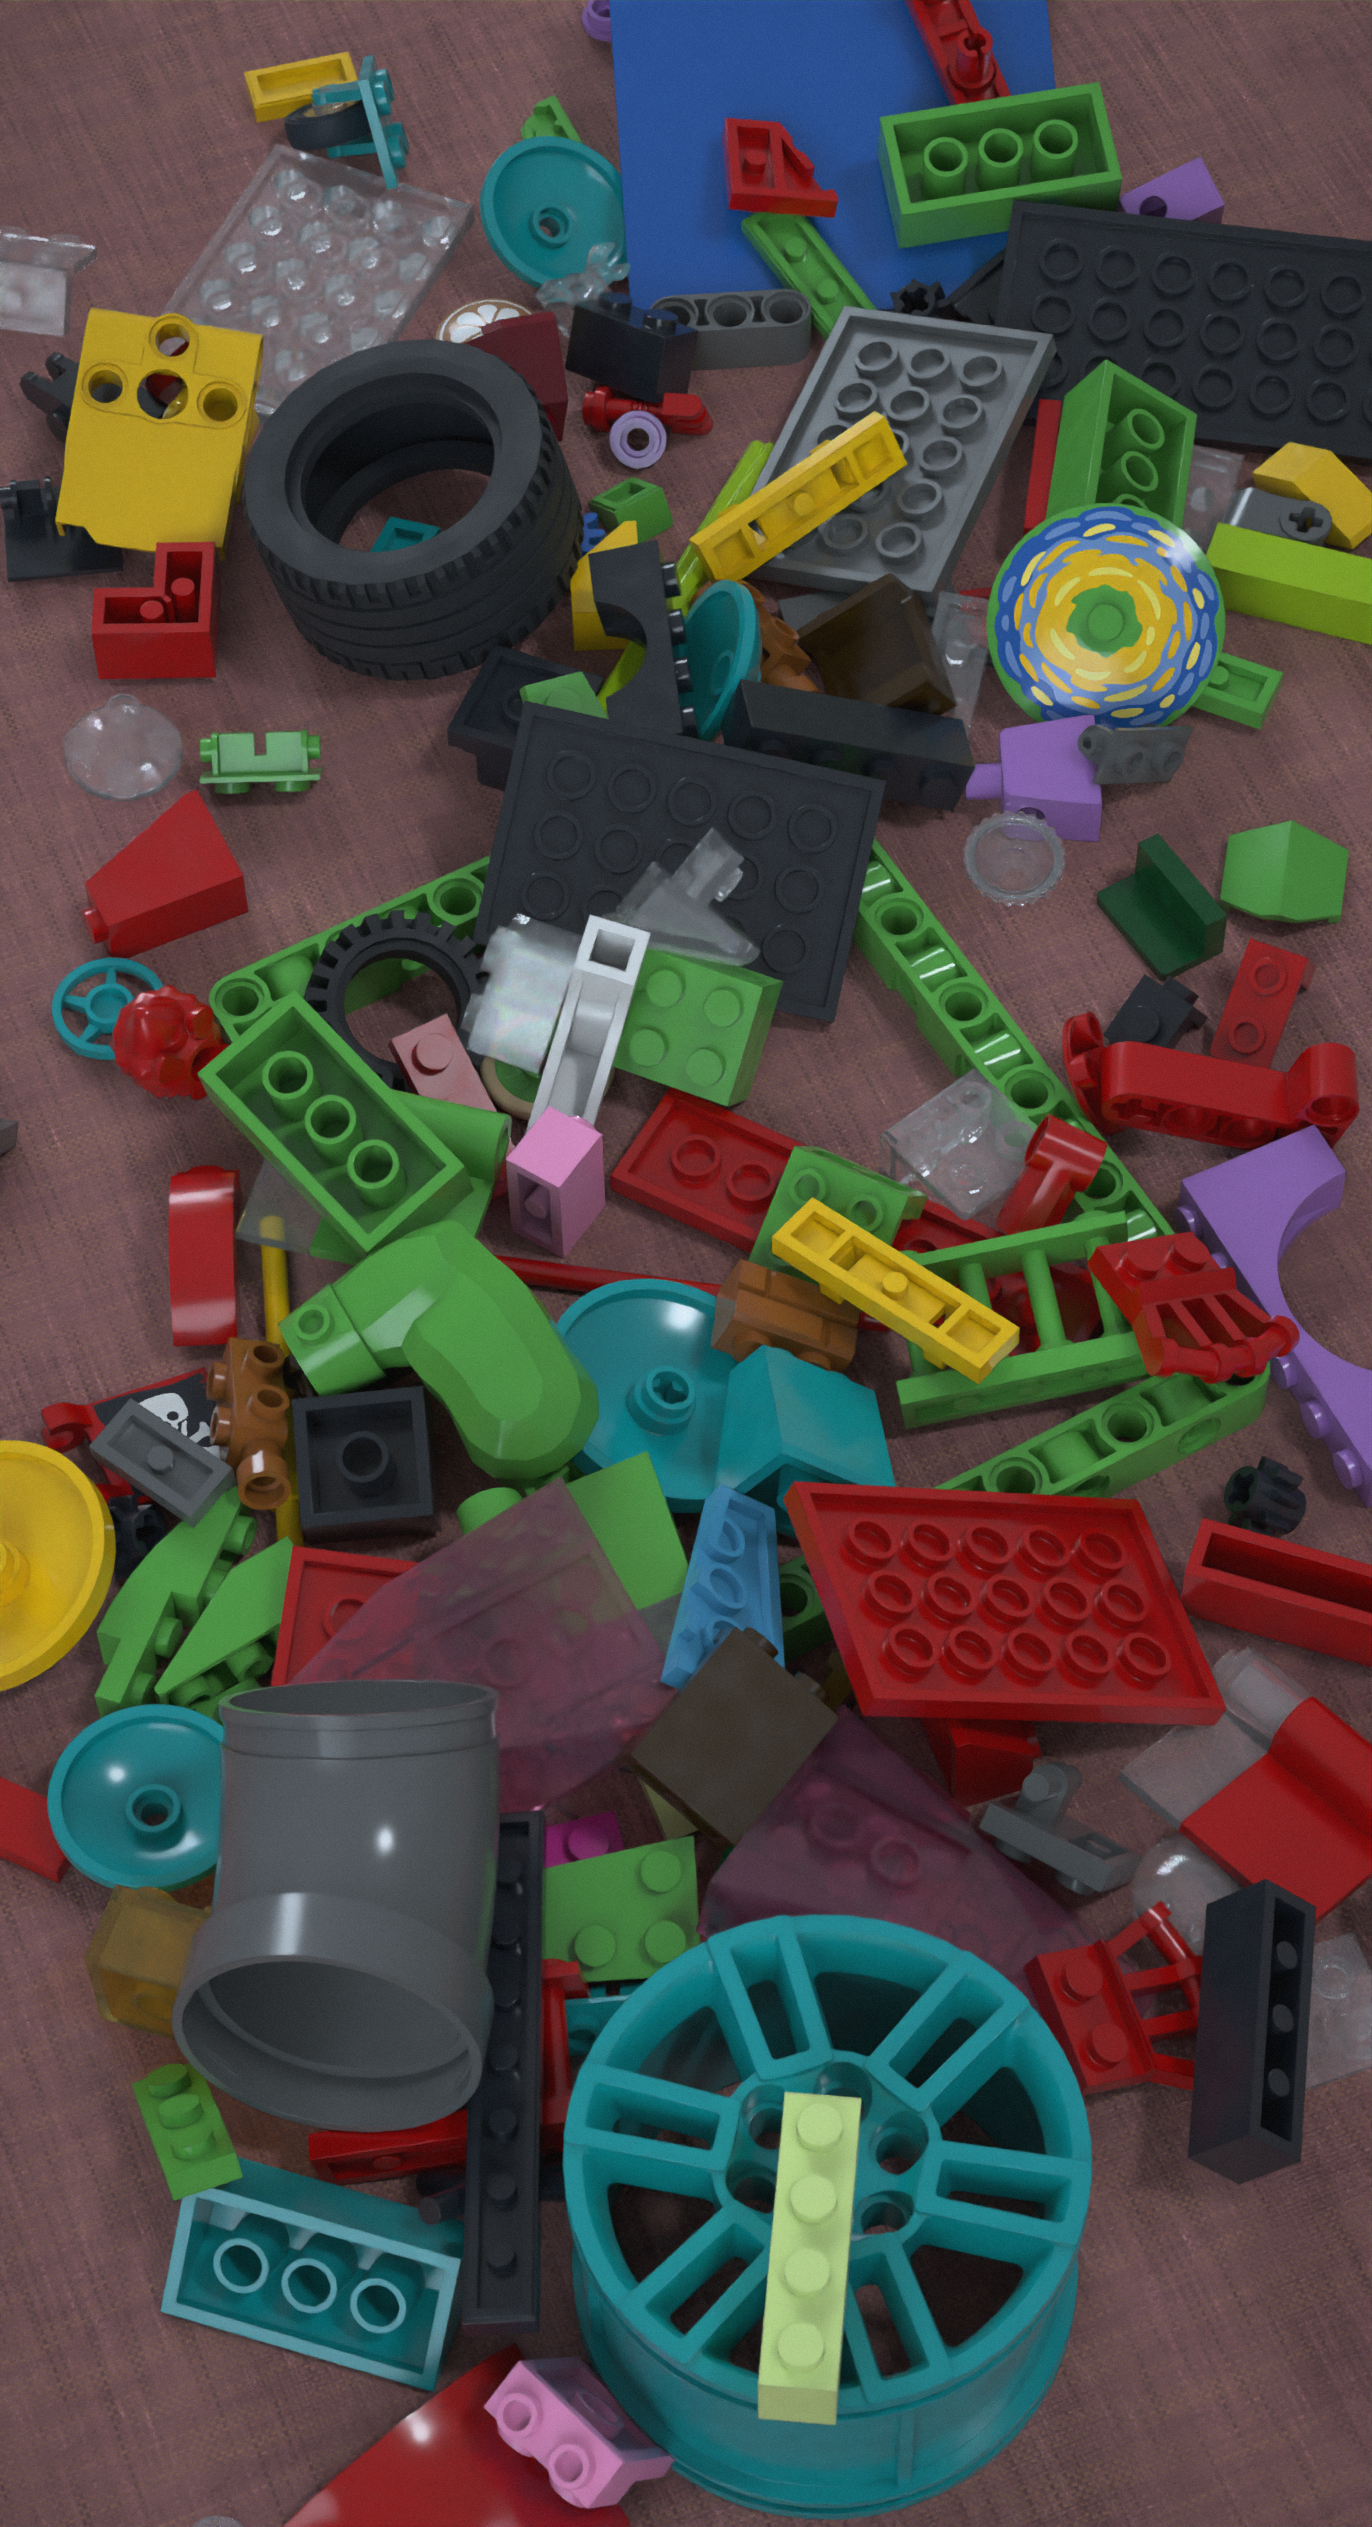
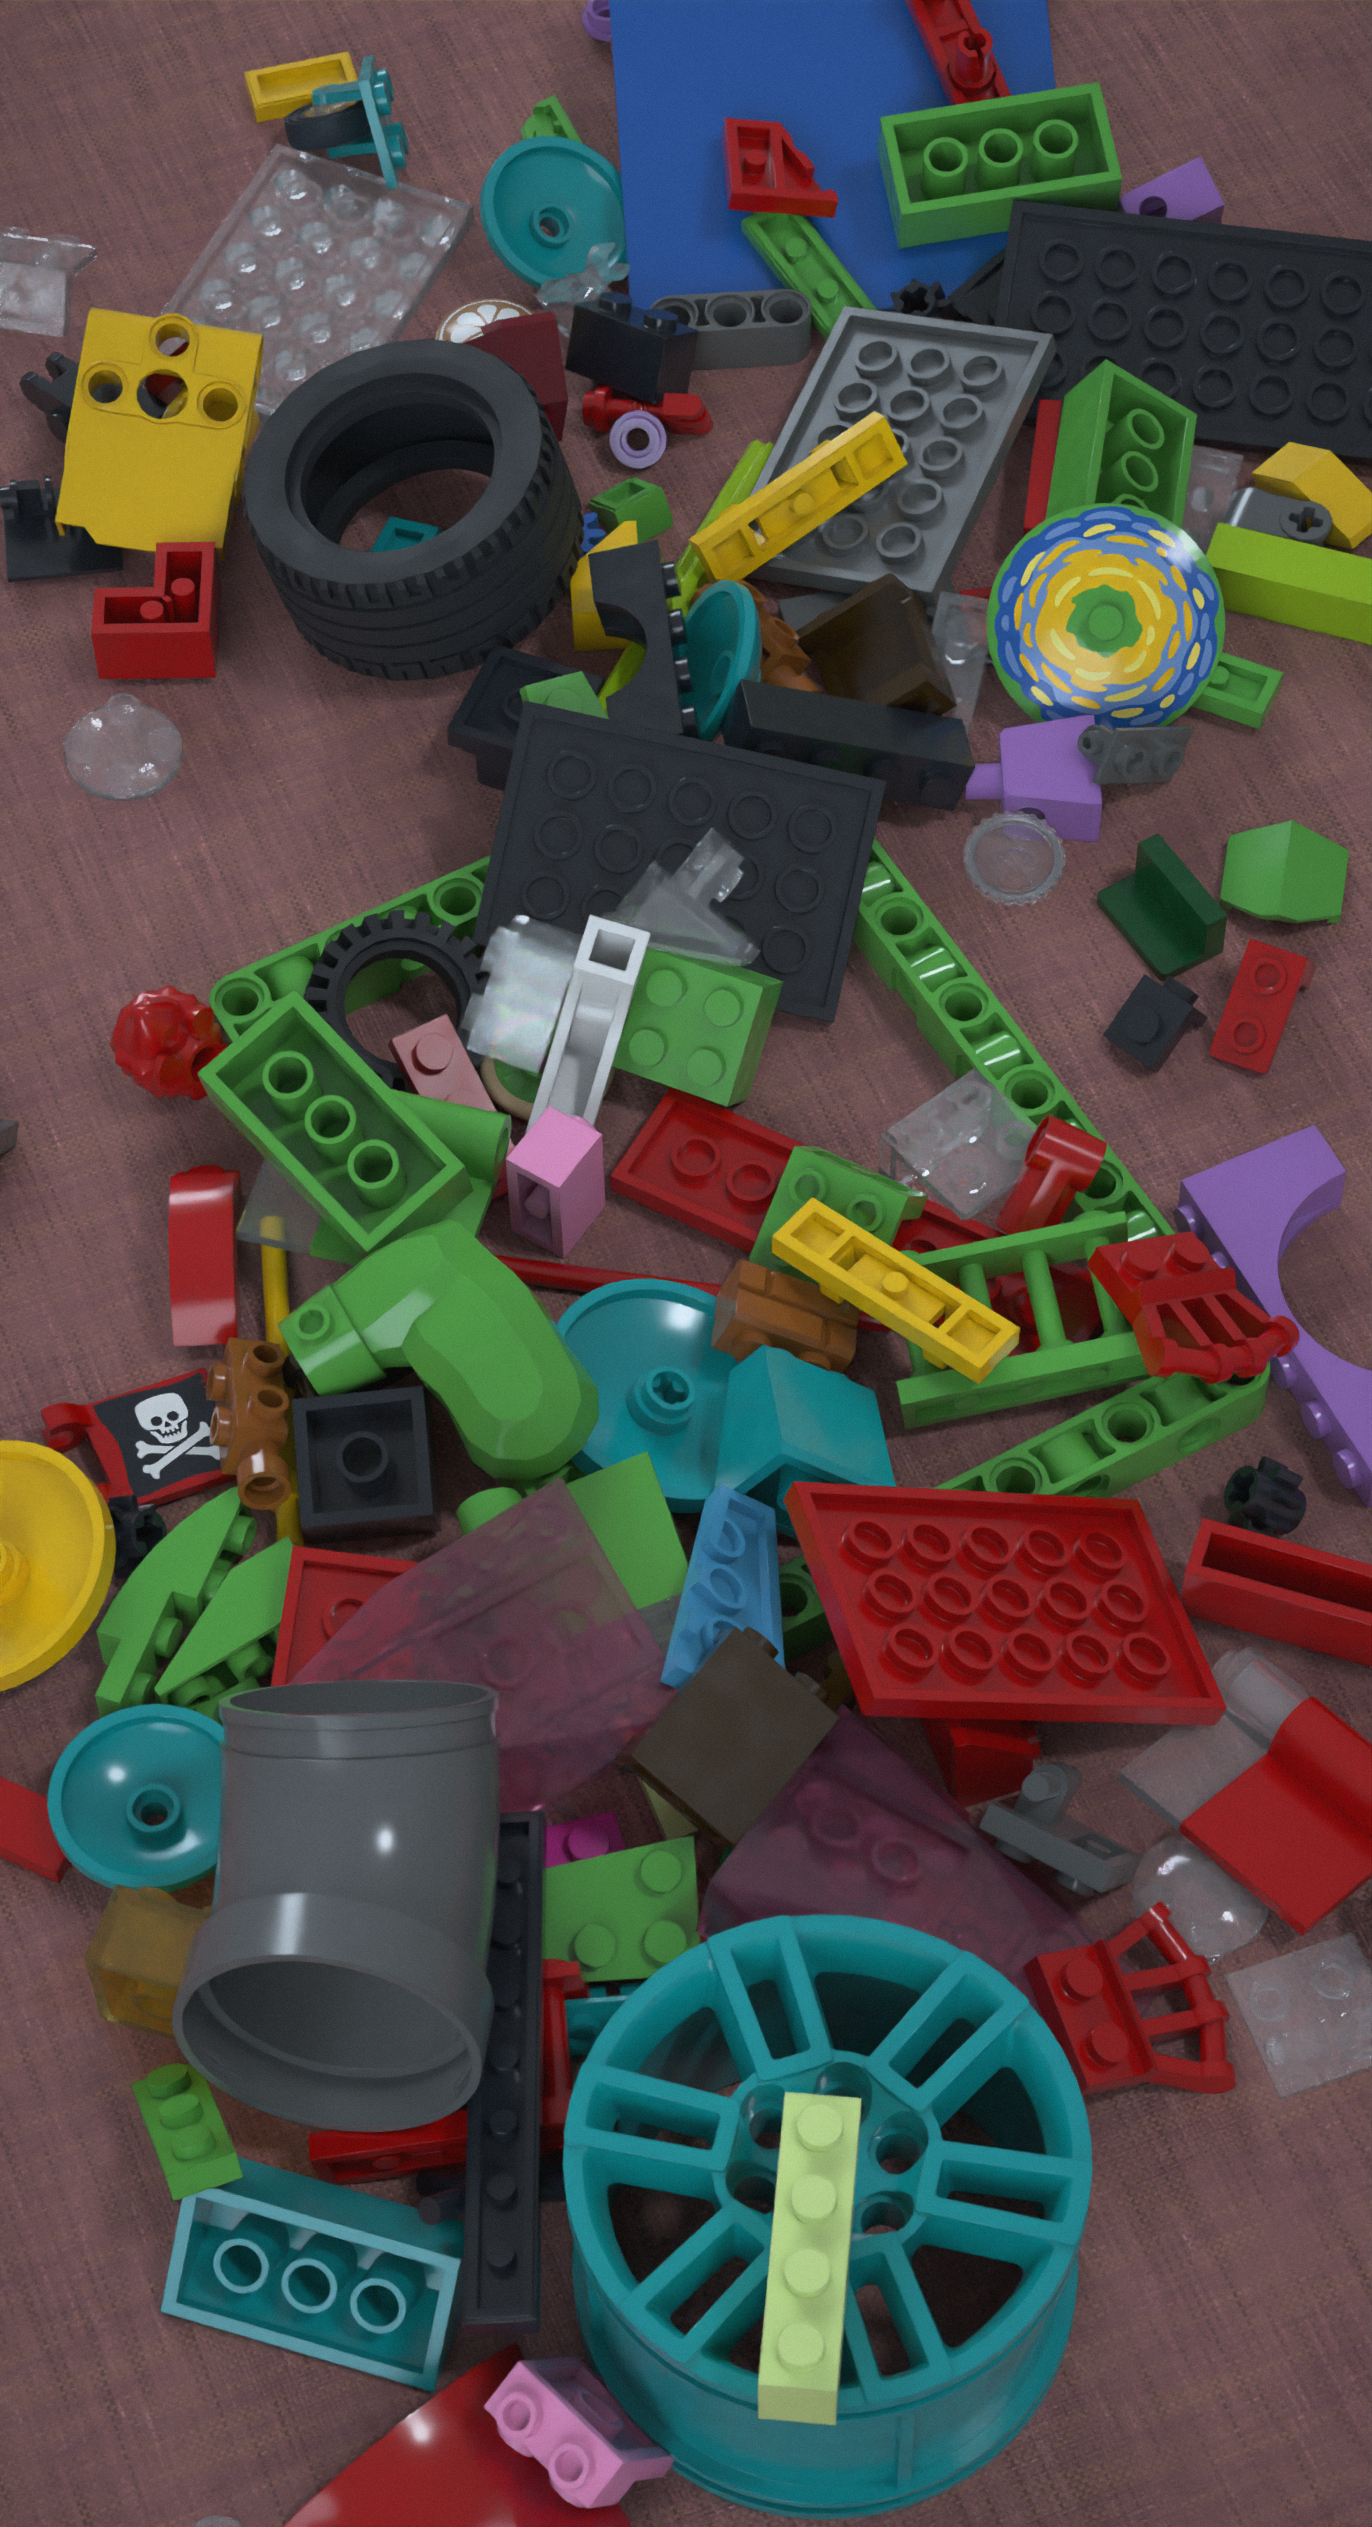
(100, 1005): teal wheel -> none
(162, 1462): dark grey panel -> none
(165, 883): red slope -> none
(238, 765): bright green hinge -> none
(1080, 1056): red dish -> none
(1226, 1099): red beam -> none
(1252, 2032): black brick -> none

